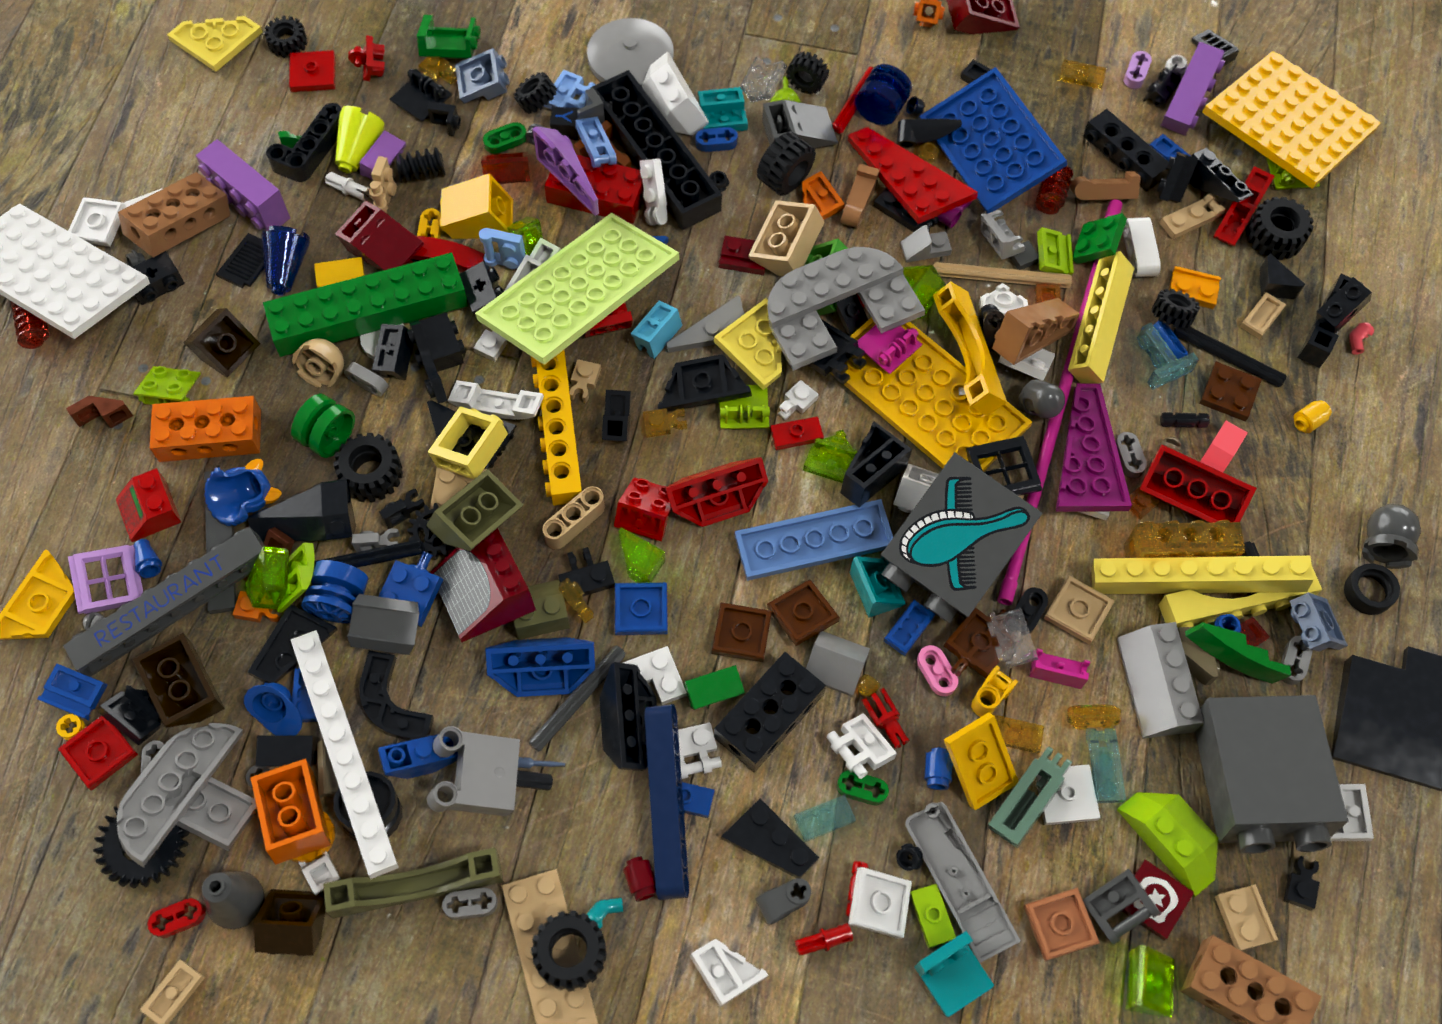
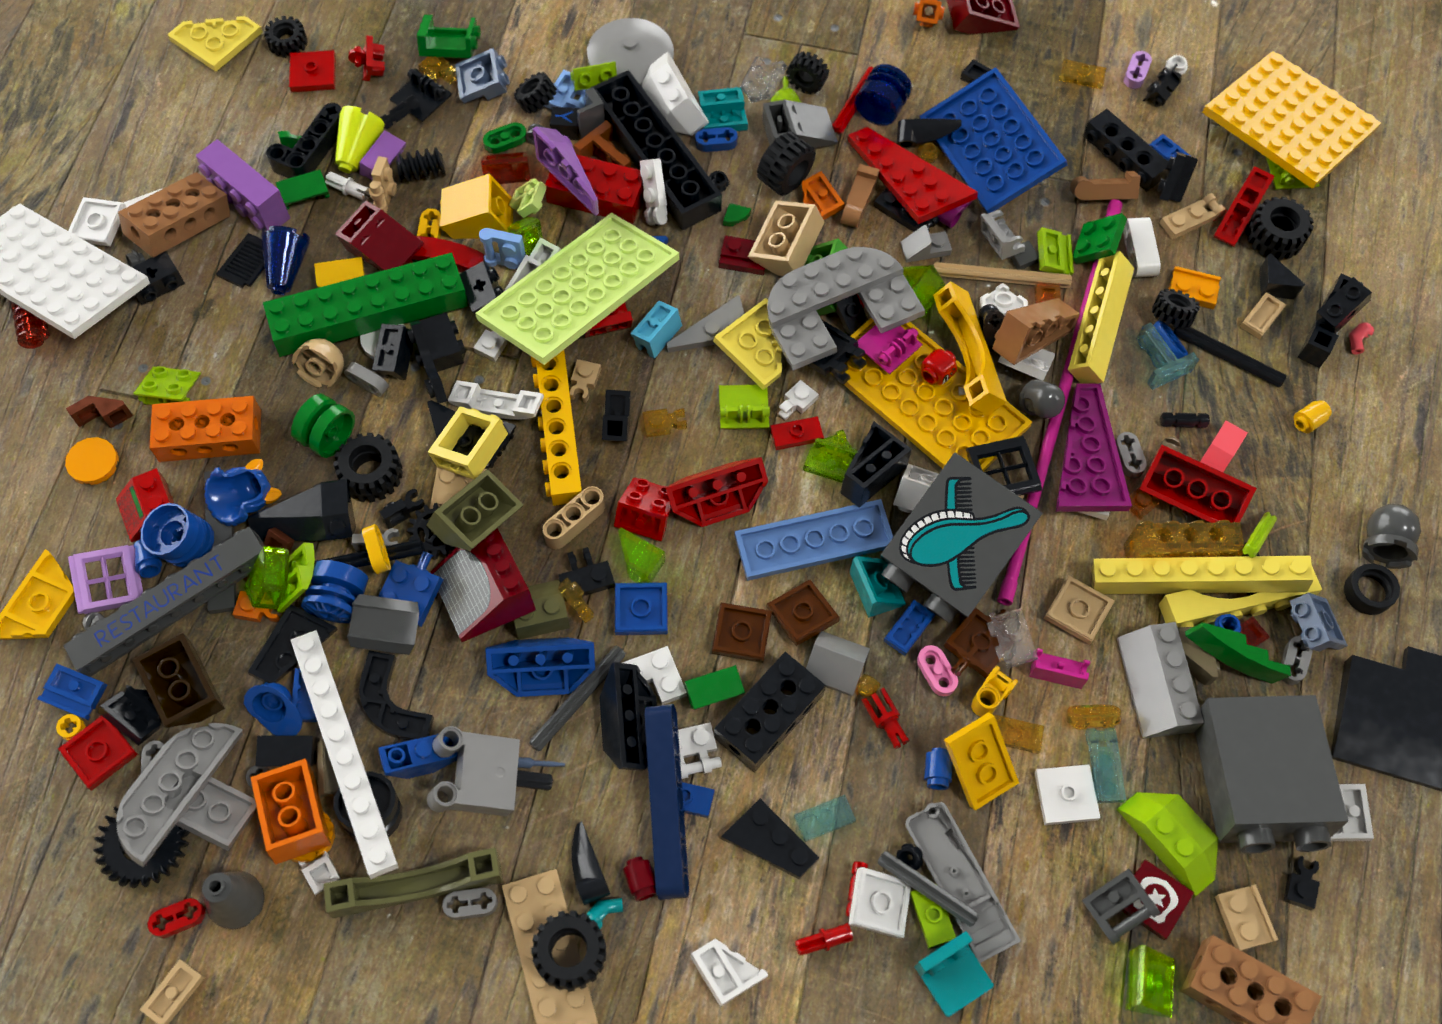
(91, 461): none -> light orange tile
(176, 534): none -> blue wheel
(222, 342): dark brown slope -> none
(290, 923): dark brown slope -> none
(302, 187): none -> green hinge
(376, 549): none -> yellow beam
(400, 111): none -> black axle
(444, 115): black bracket -> none
(528, 197): none -> yellowish green plate
(586, 868): none -> black piece
(592, 75): none -> lime hinge
(596, 142): medium blue plate -> none
(703, 383): black wing -> none
(736, 214): none -> green tile
(779, 903): dark grey piece -> none
(861, 794): green beam -> none
(868, 742): white plate -> none
(911, 105): black hinge -> none
(928, 888): none -> dark grey axle
(938, 367): none -> red head
(1022, 806): sand green hinge -> none
(1033, 613): black plate -> none
(1054, 191): clear red piece -> none
(1061, 924): nougat plate -> none
(1192, 89): medium lavender wedge -> none
(1216, 178): black slope -> none
(1230, 50): black slope -> none
(1230, 391): reddish brown plate -> none
(1259, 534): none -> lime axle

